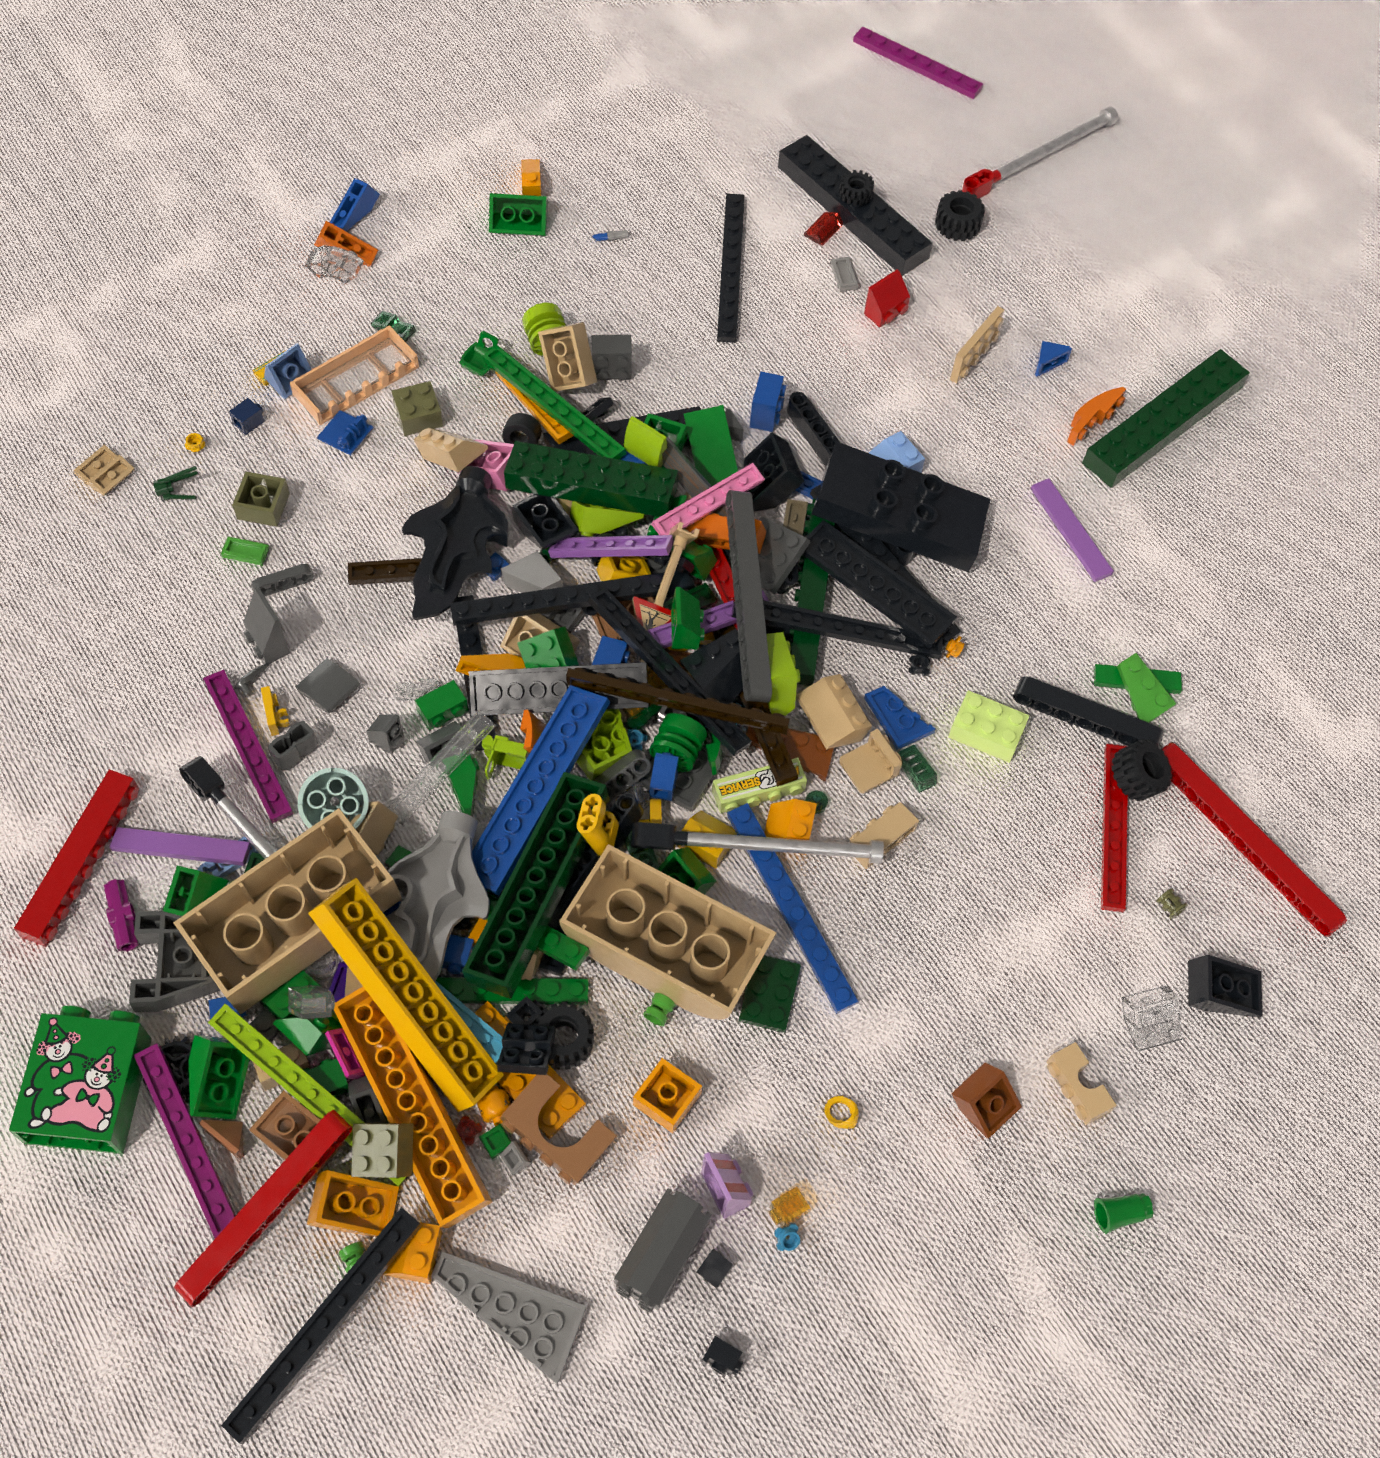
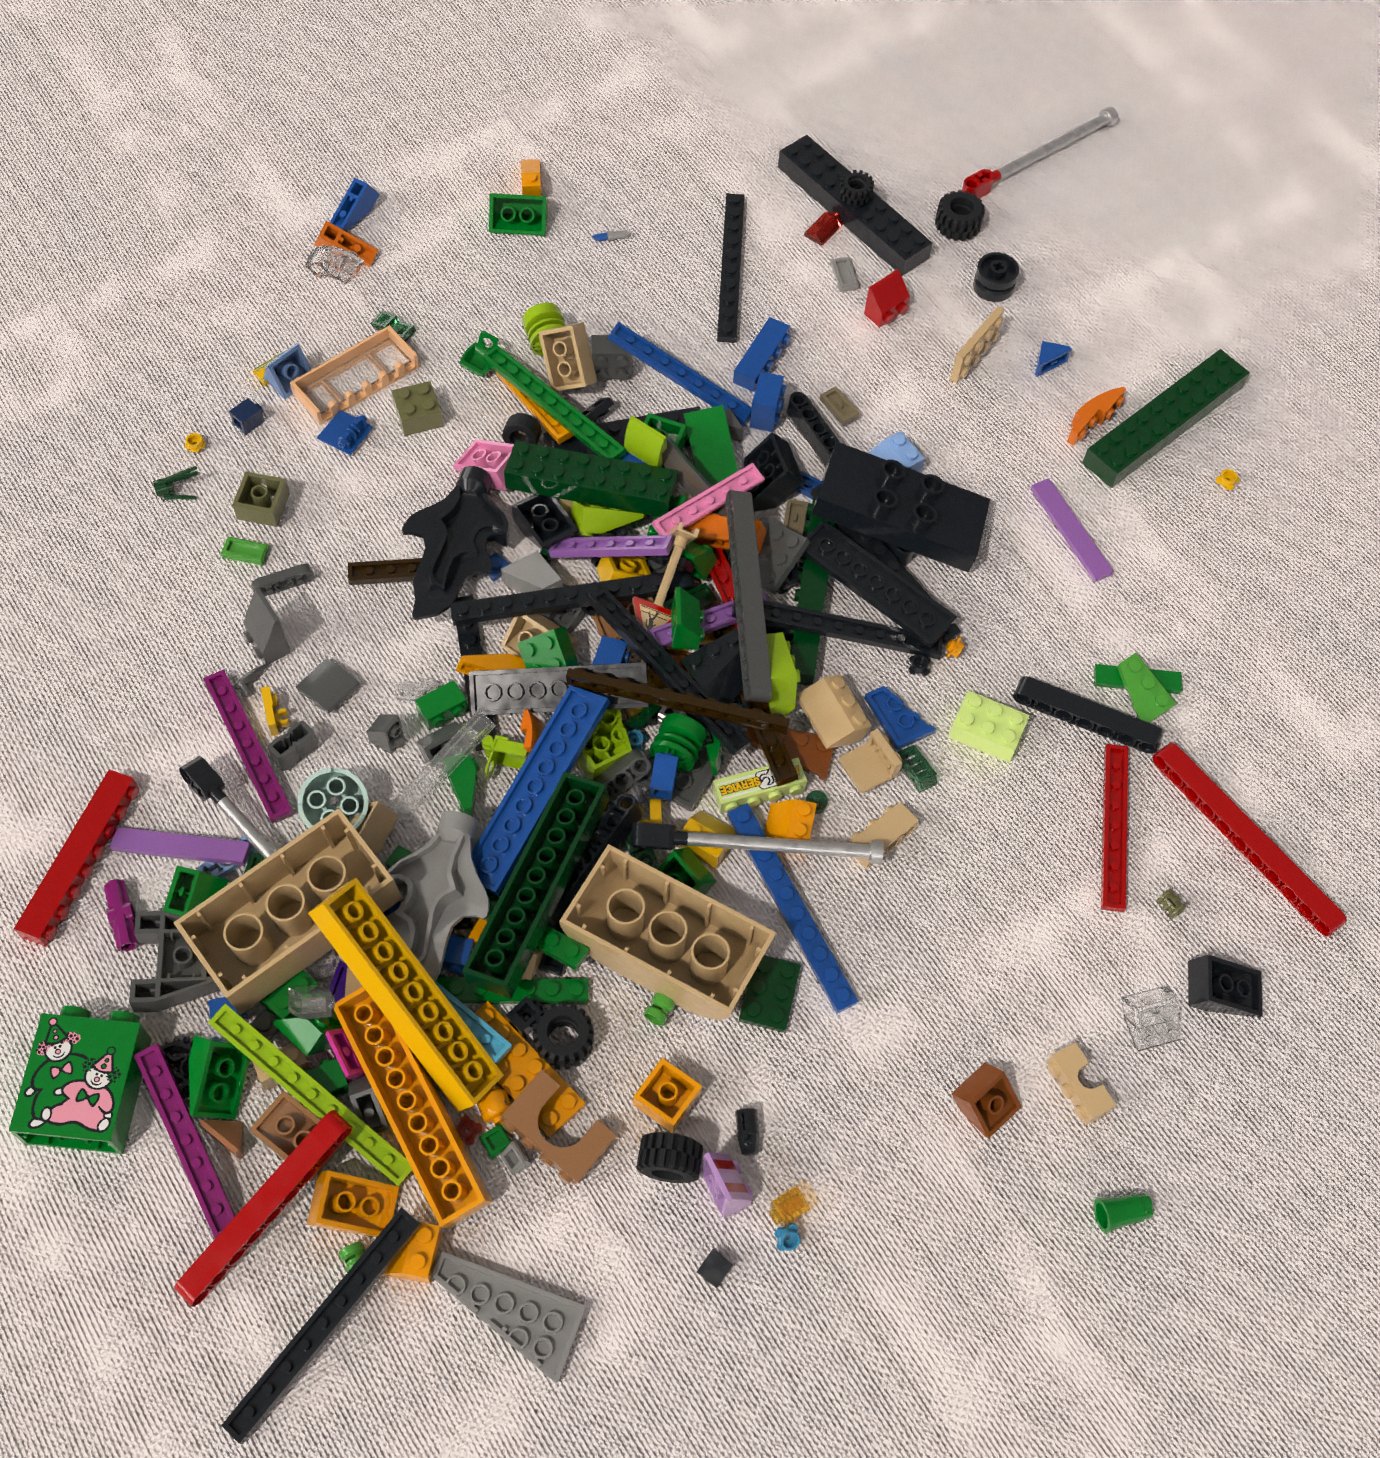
(103, 470): tan slope -> none
(382, 1150): brick -> none
(448, 448): tan slope -> none
(526, 1049): black slope -> none
(592, 827): yellow connector -> none
(662, 1250): dark grey brick -> none
(669, 1157): none -> black tyre
(677, 371): none -> blue tile
(723, 1357): black brick -> none
(748, 1131): none -> black hinge
(762, 353): none -> blue brick
(839, 406): none -> dark tan plate
(848, 1124): yellow piece -> none
(918, 62): magenta plate -> none
(996, 277): none -> black wheel
(1141, 770): black tyre -> none
(1227, 479): none -> yellow plate

